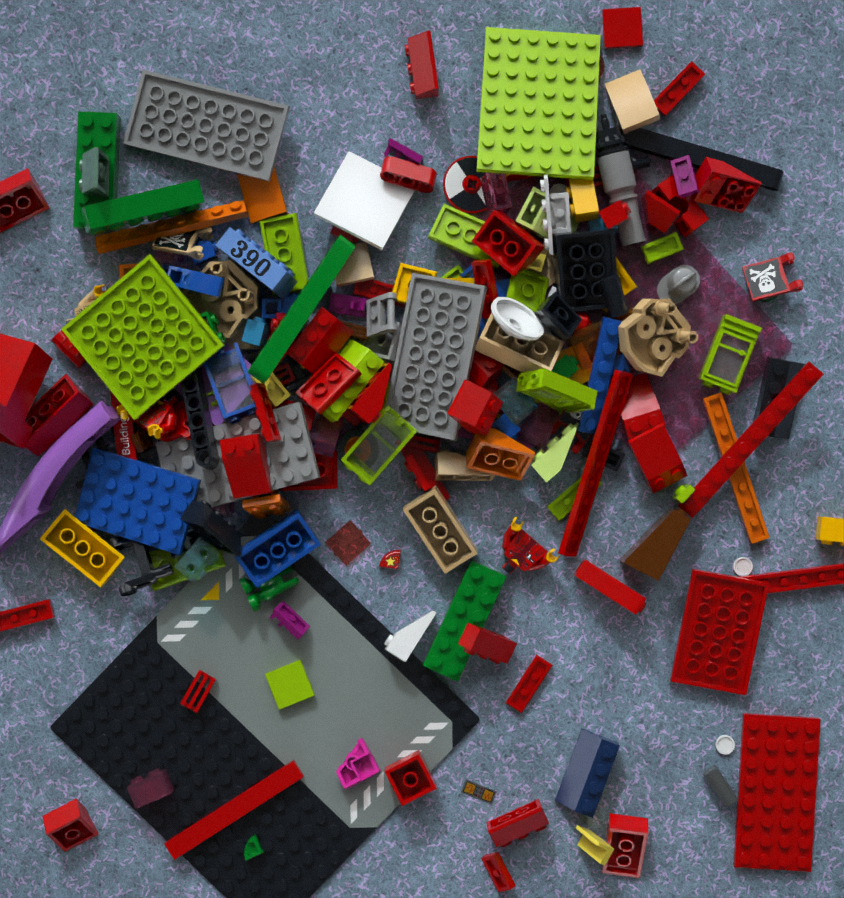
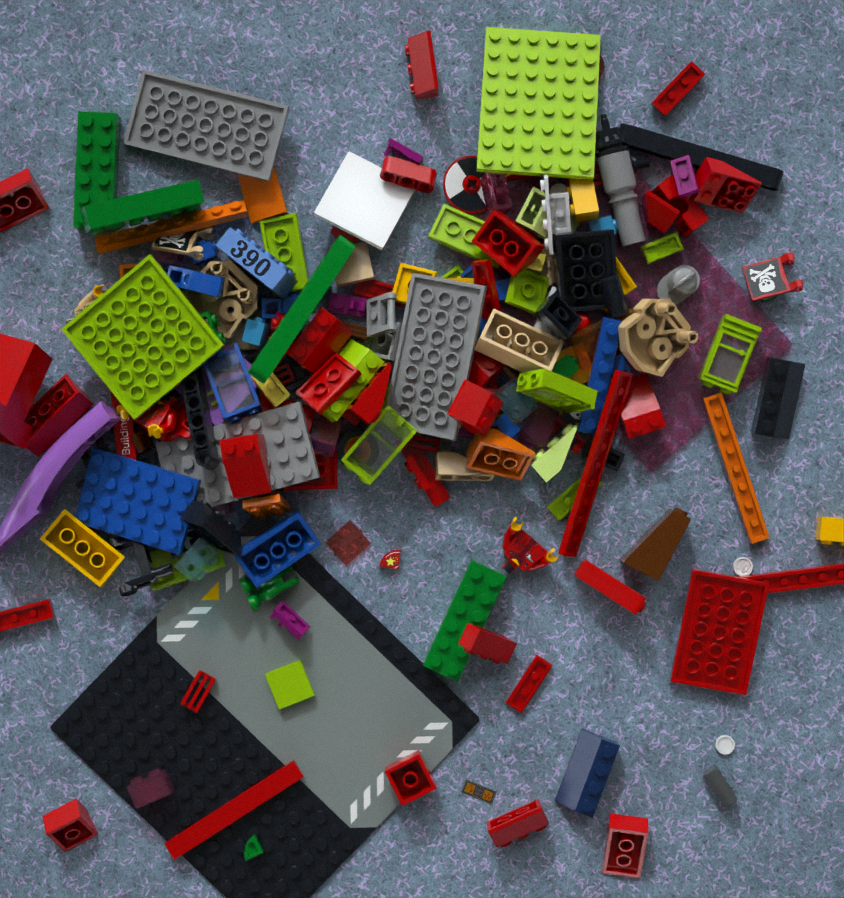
(62, 343): red axle -> none
(95, 173): sand green slope -> none
(264, 412): red plate -> none
(357, 766): dark pink slope -> none
(406, 639): white slope -> none
(440, 529): tan brick -> none
(498, 872): red plate -> none
(517, 319): white dish -> none
(594, 845): light yellow panel -> none
(615, 214): red brick -> none
(622, 27): red tile -> none
(632, 101): tan slope -> none
(657, 458): red slope -> none
(682, 493): lime plate -> none
(751, 438): red plate -> none
(776, 792): red plate -> none

